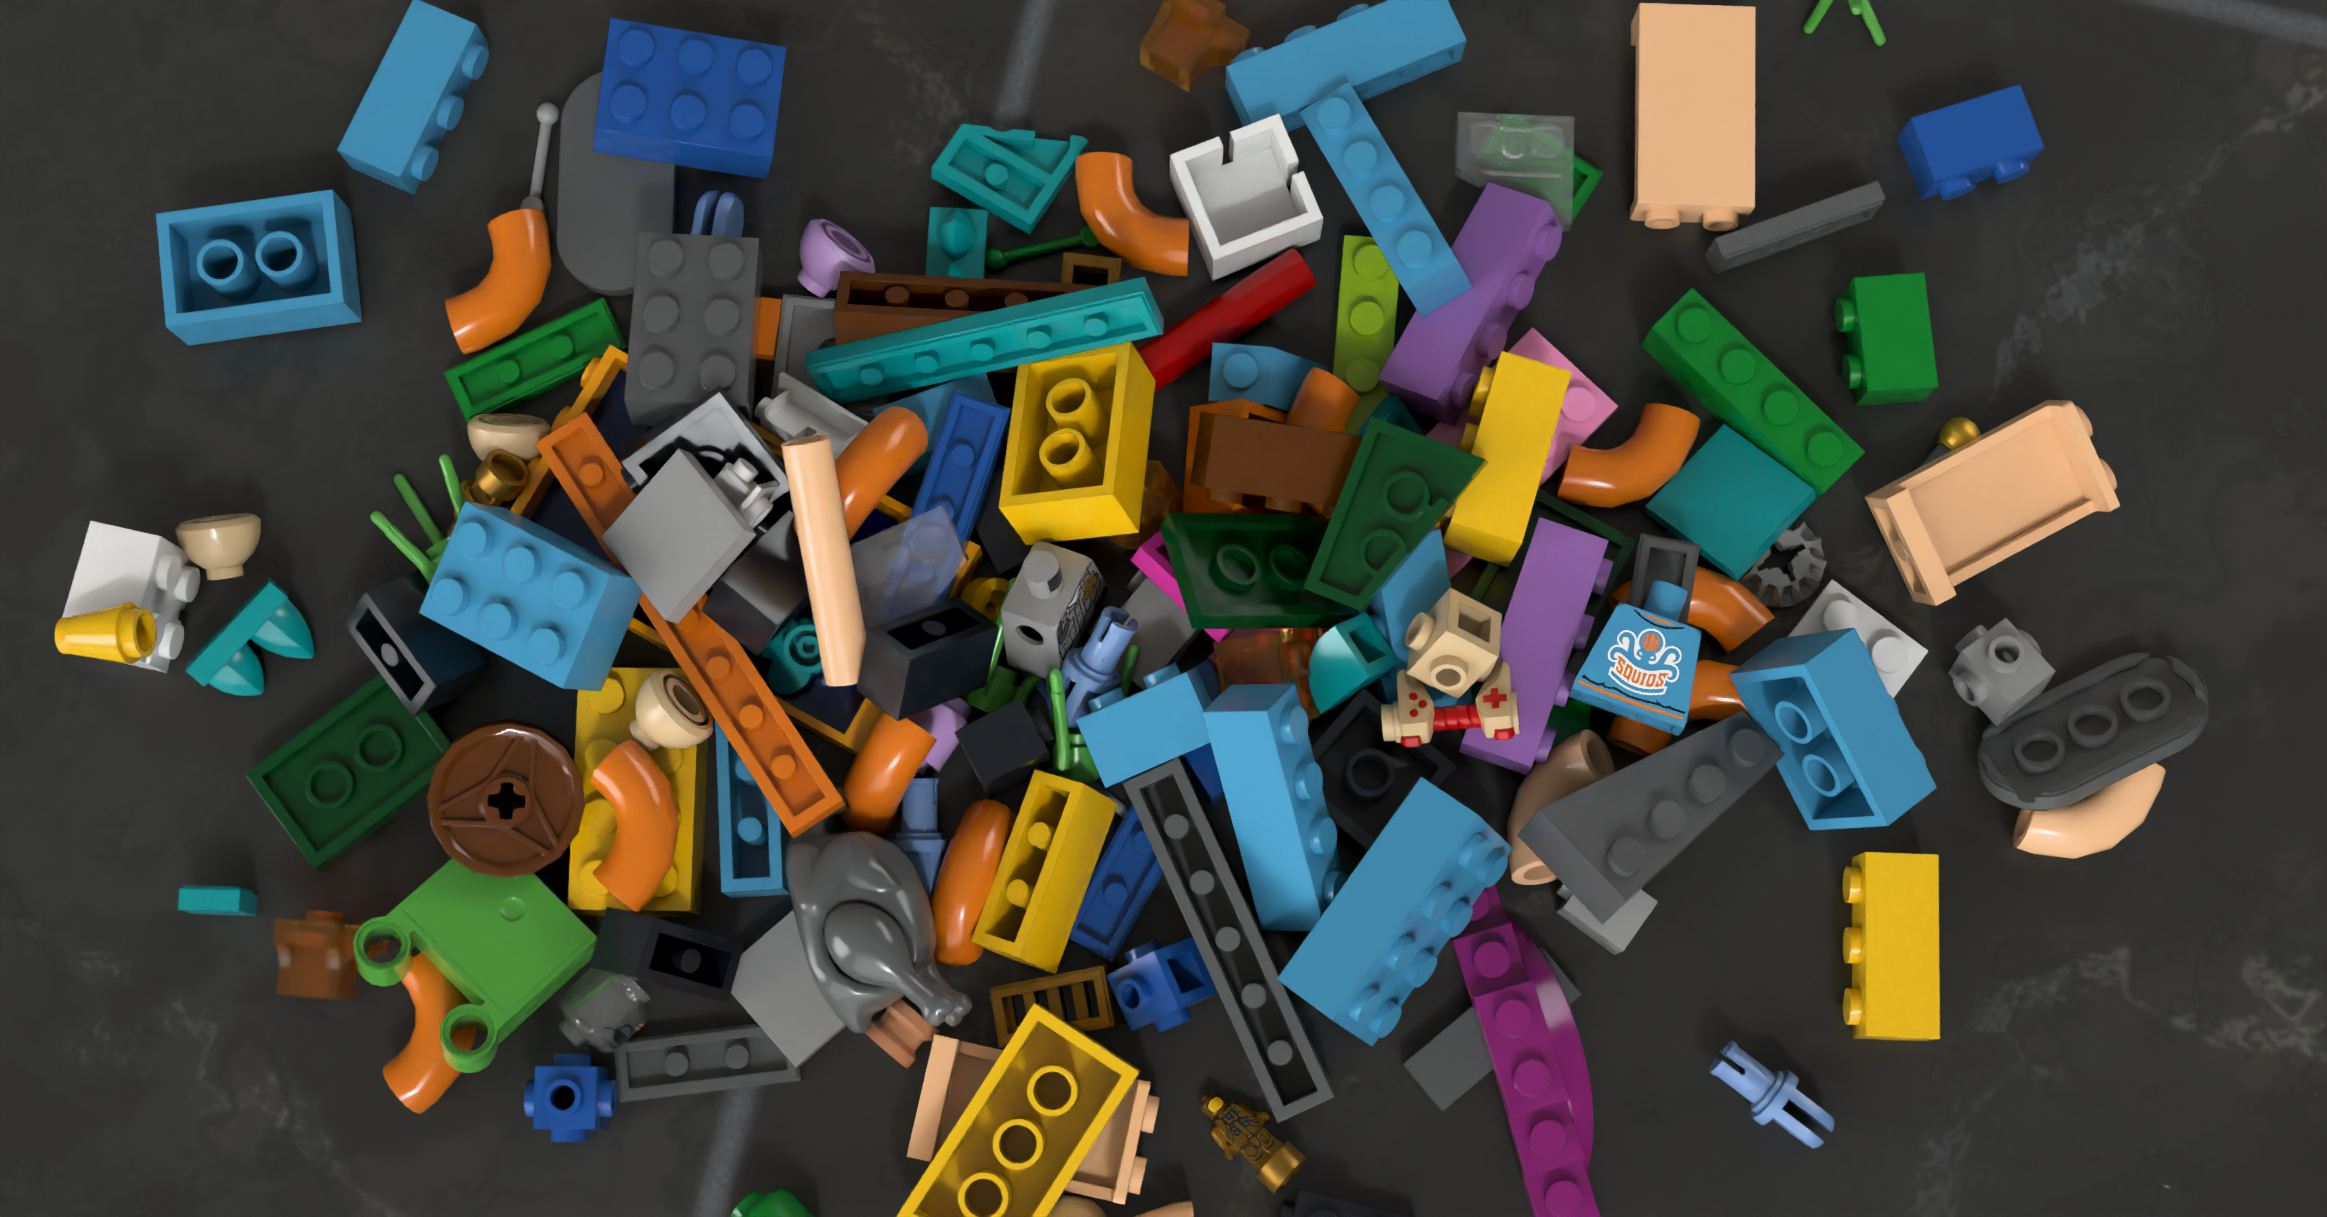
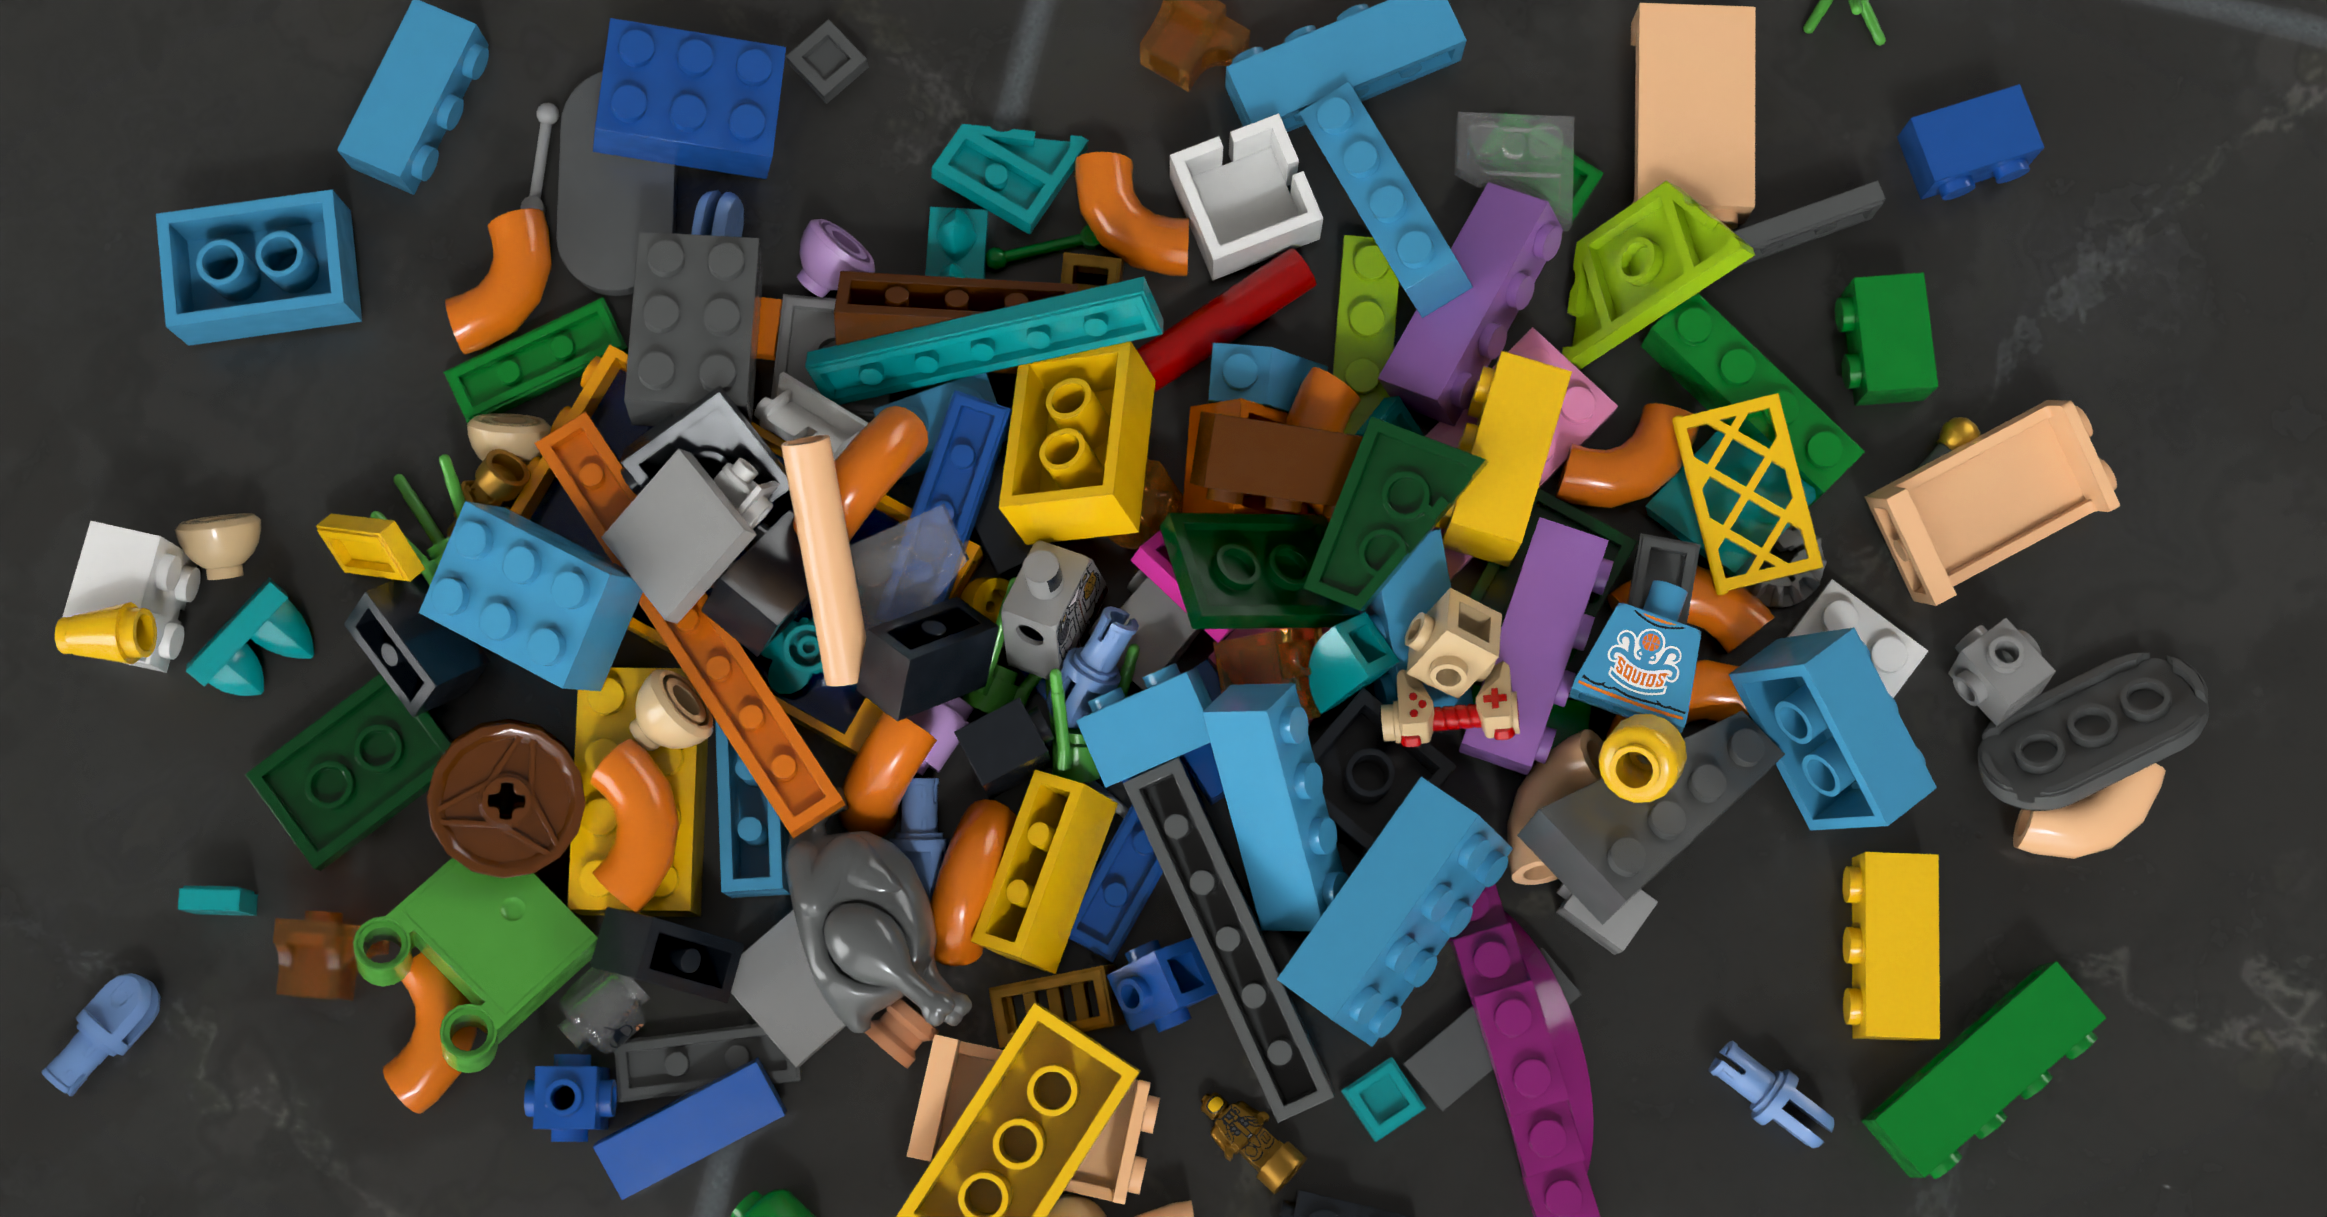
(105, 1028): none -> medium blue arm
(370, 547): none -> yellow tile
(690, 1128): none -> blue tile
(827, 61): none -> dark grey plate
(1383, 1099): none -> teal tile
(1642, 758): none -> yellow head
(1645, 267): none -> lime wing
(1779, 453): none -> yellow window
(1984, 1071): none -> green brick

